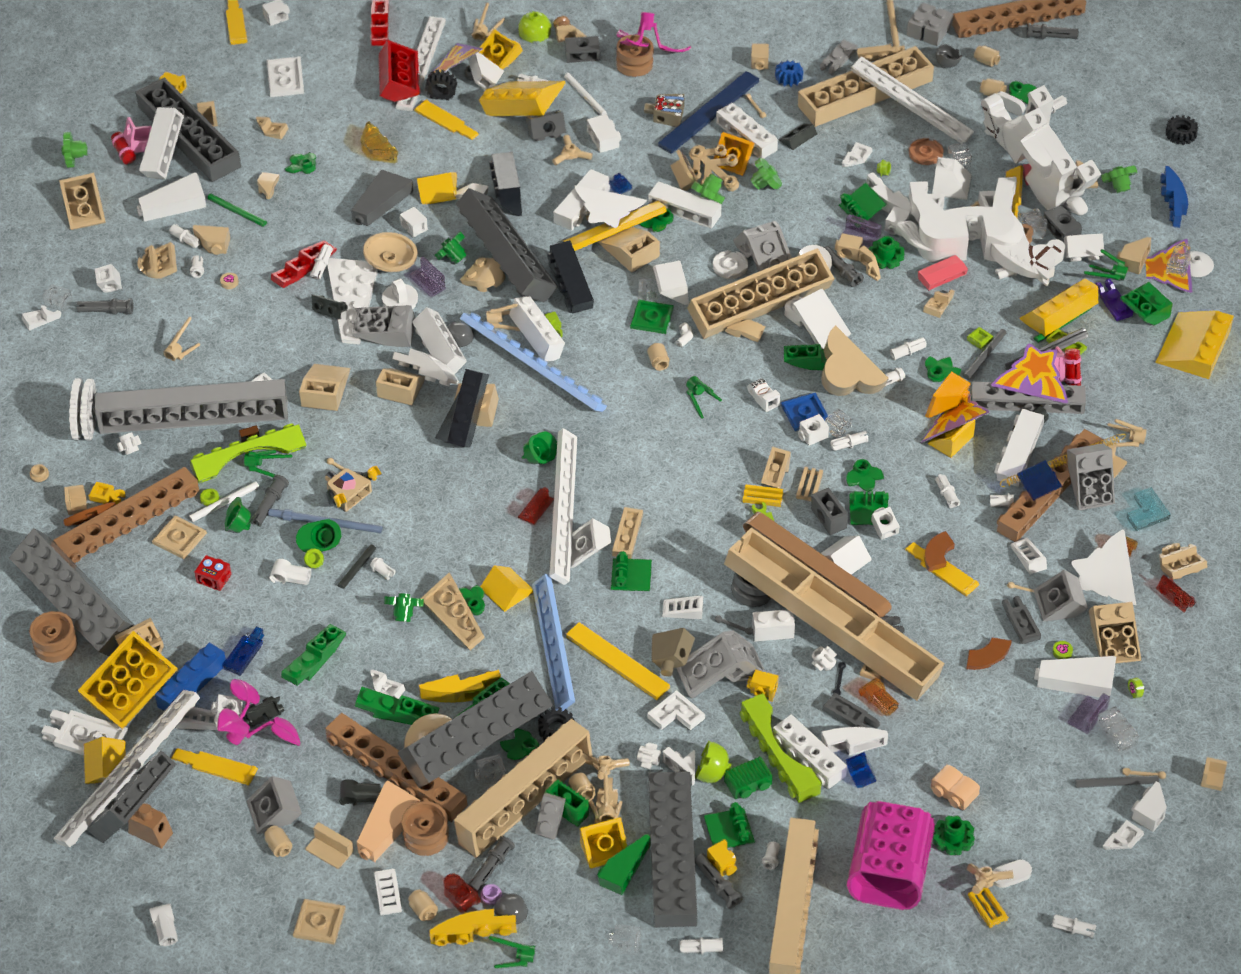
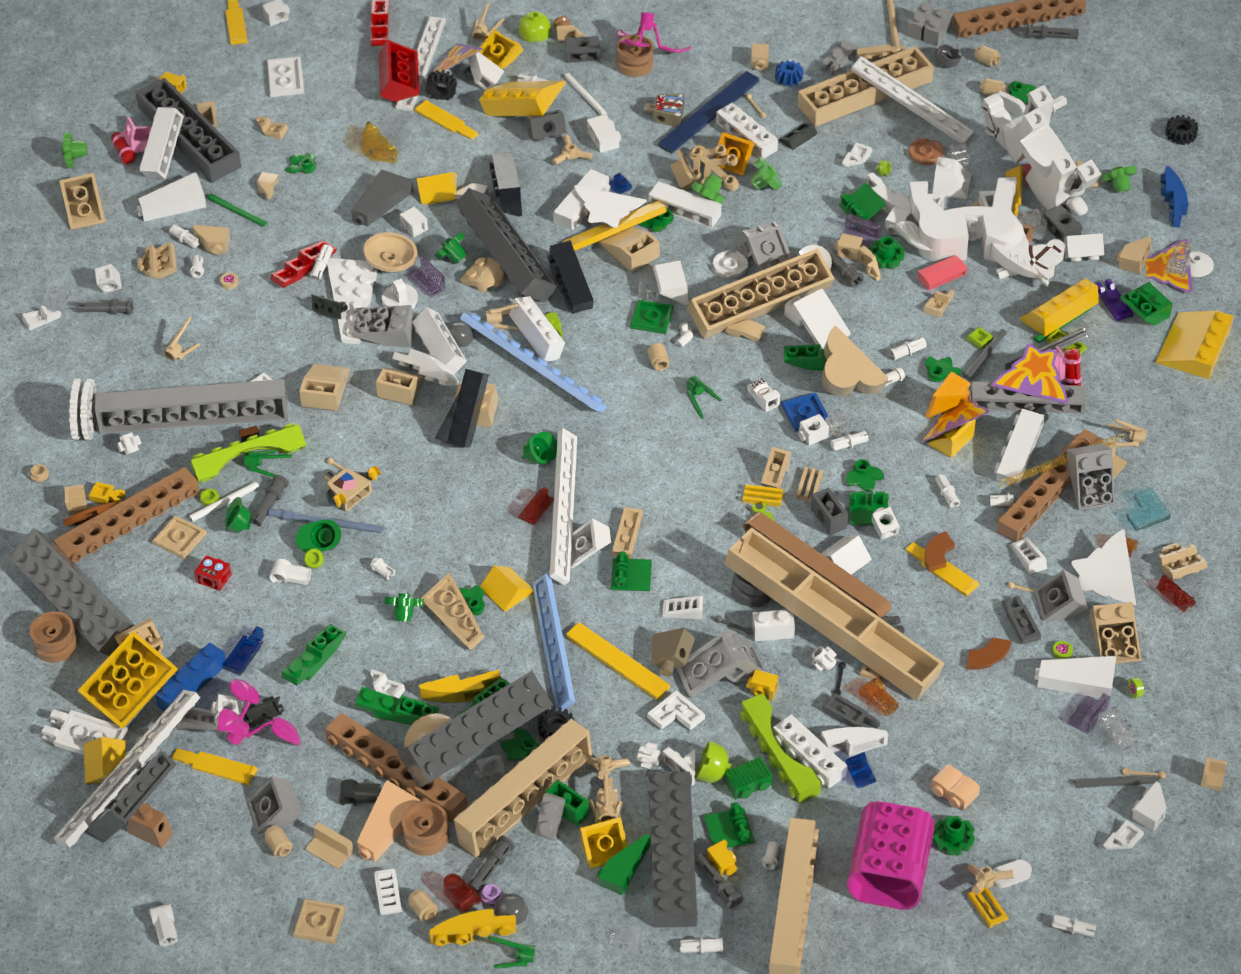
(357, 566): pearl dark grey bar -> none
(582, 786): tan brick -> none
(1039, 480): clear blue piece -> none
(1118, 271): green plant -> none

